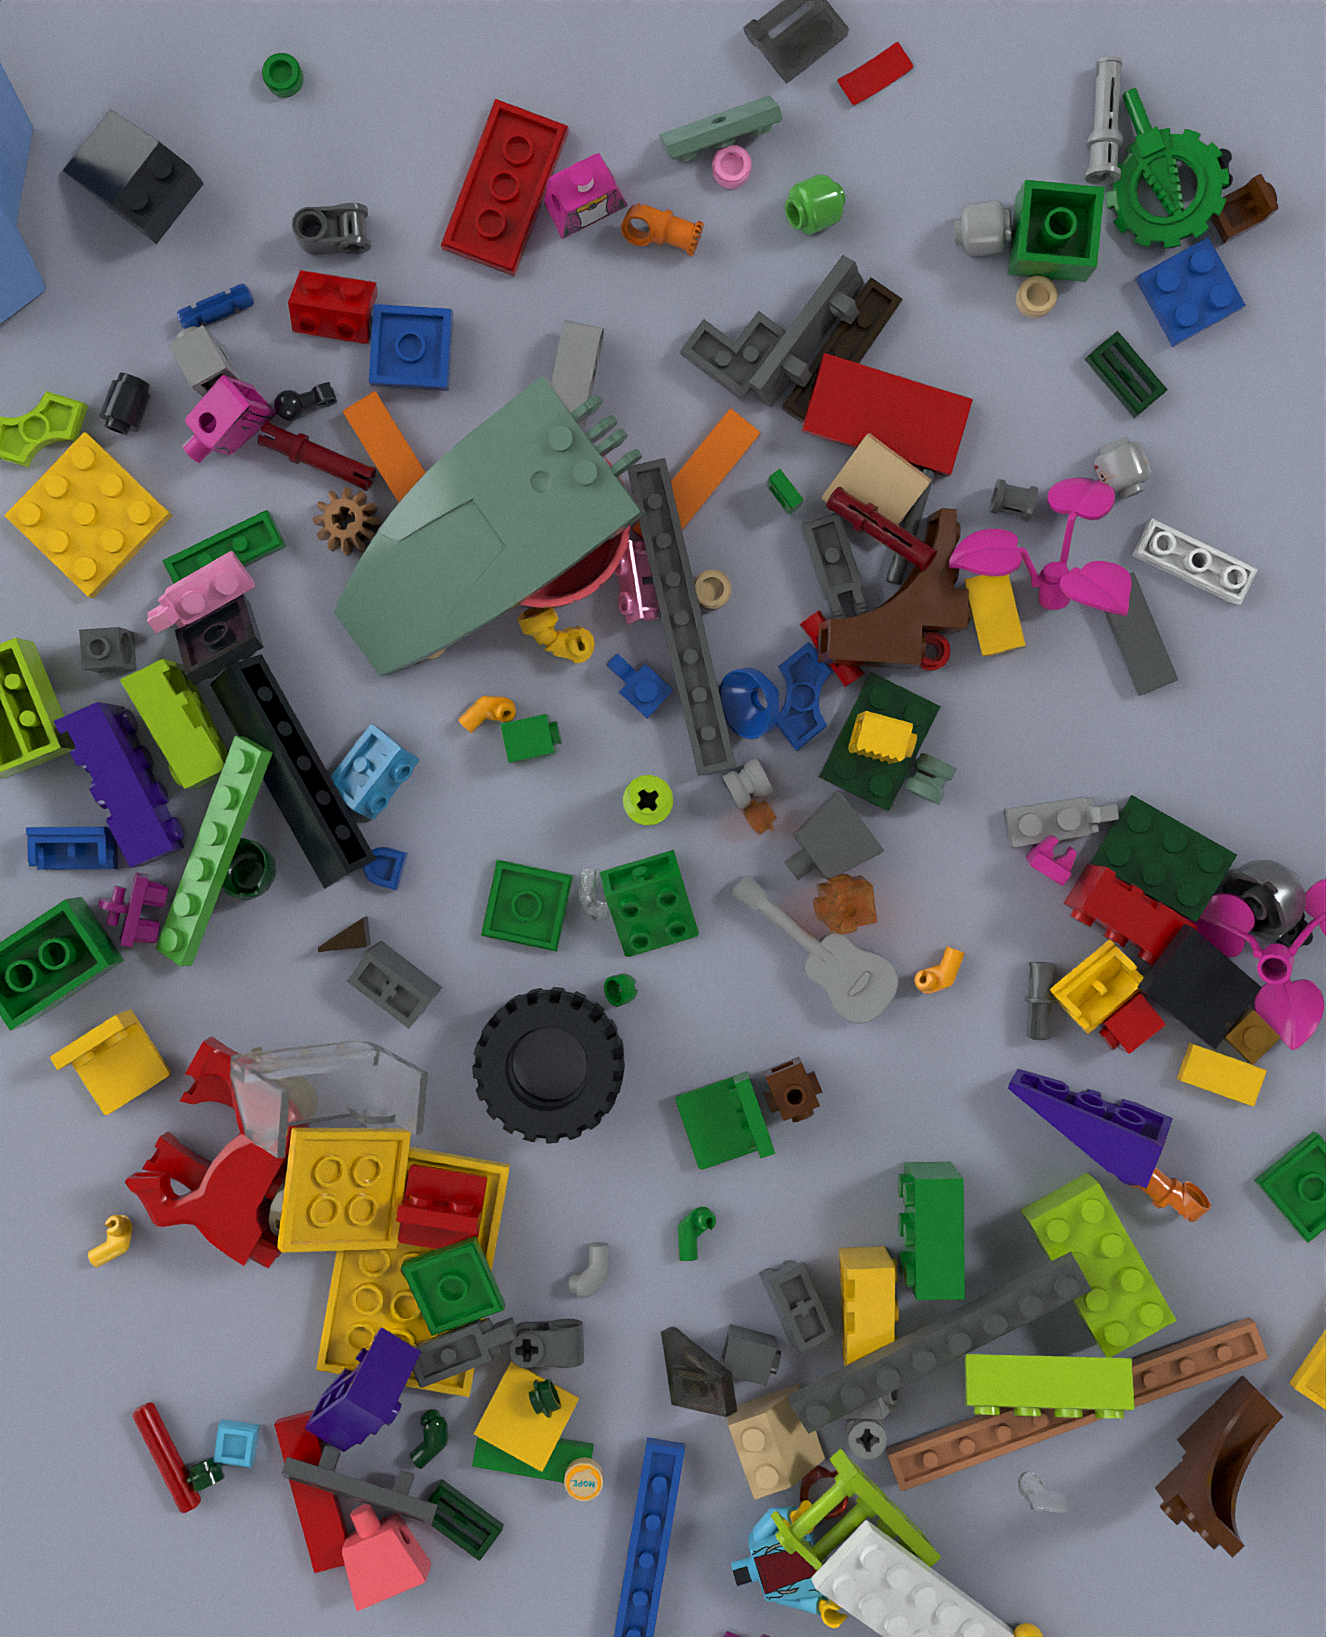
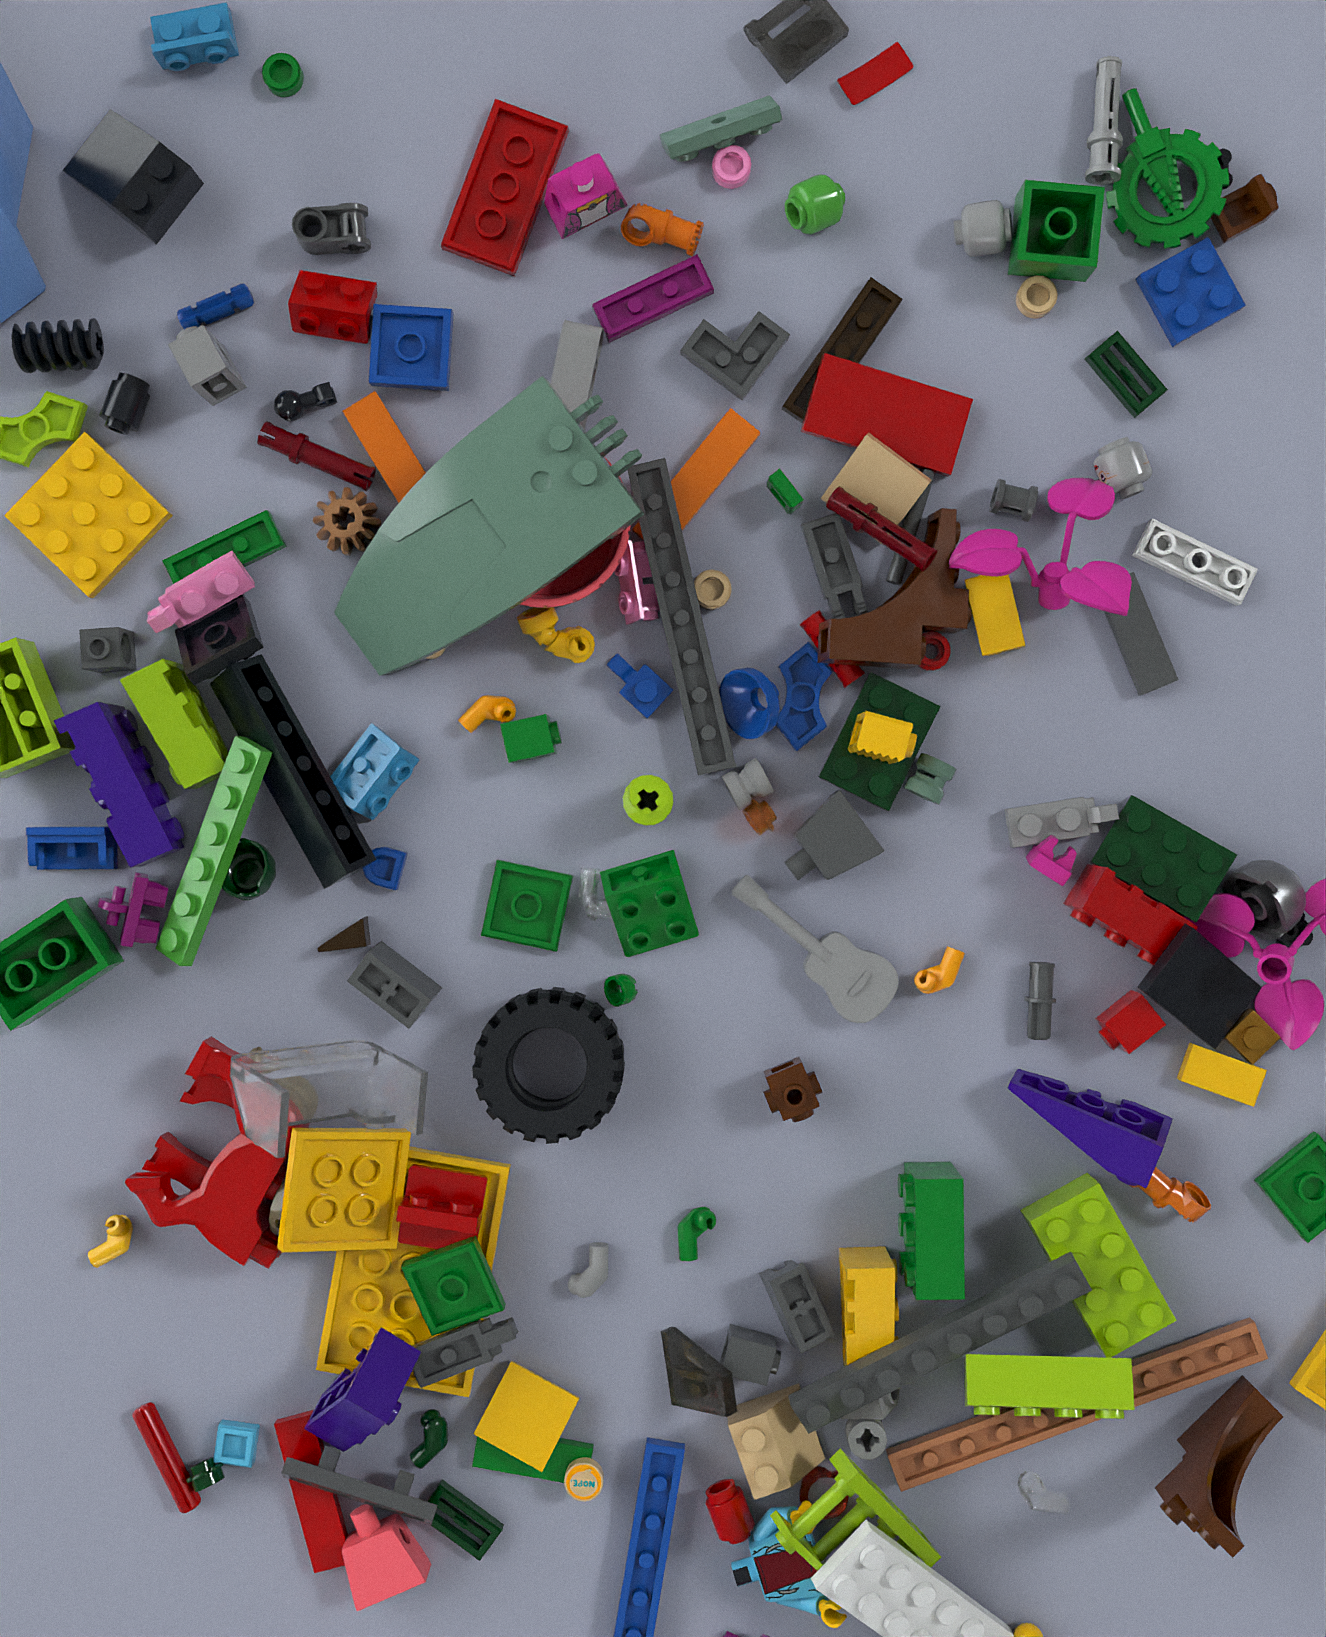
(59, 348): none -> black piece
(115, 1061): yellow bracket -> none
(194, 37): none -> dark azure bracket
(226, 418): dark pink torso -> none
(544, 1397): dark green plate -> none
(553, 1344): dark grey piece -> none
(653, 298): none -> magenta tile
(724, 1121): green bracket -> none
(729, 1511): none -> red brick
(788, 358): dark grey hinge -> none
(845, 903): clear orange brick -> none
(1098, 986): yellow hinge -> none

